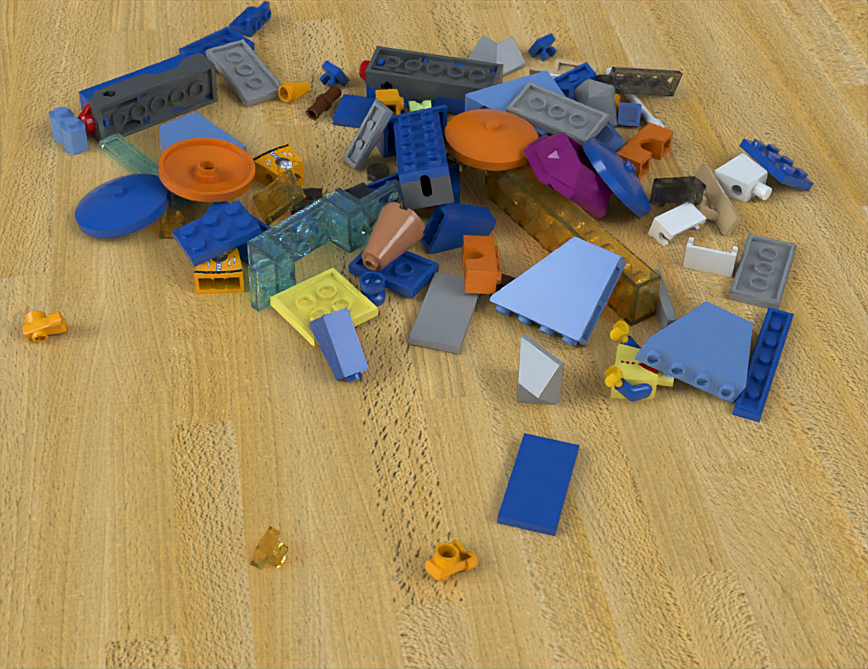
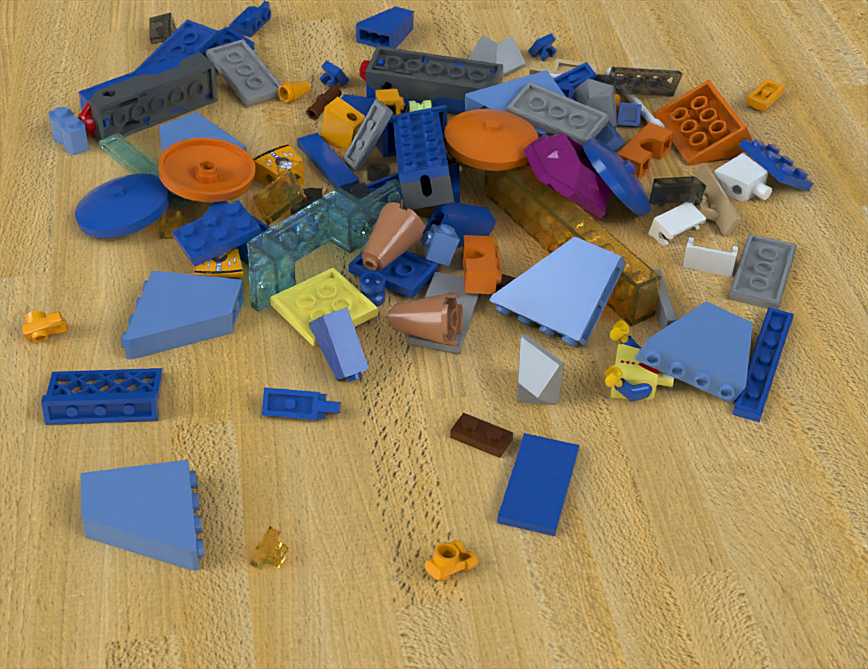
(94, 406): none -> blue fence
(145, 511): none -> medium blue slope
(161, 28): none -> clear smoke hinge
(181, 312): none -> medium blue slope
(184, 39): none -> blue tile
(297, 404): none -> blue hinge
(327, 161): none -> blue tile
(340, 123): none -> light orange torso
(385, 28): none -> blue slope
(430, 318): none -> nougat cone
(440, 244): none -> medium blue brick
(481, 435): none -> reddish brown plate
(703, 125): none -> orange slope
(765, 95): none -> light orange plate

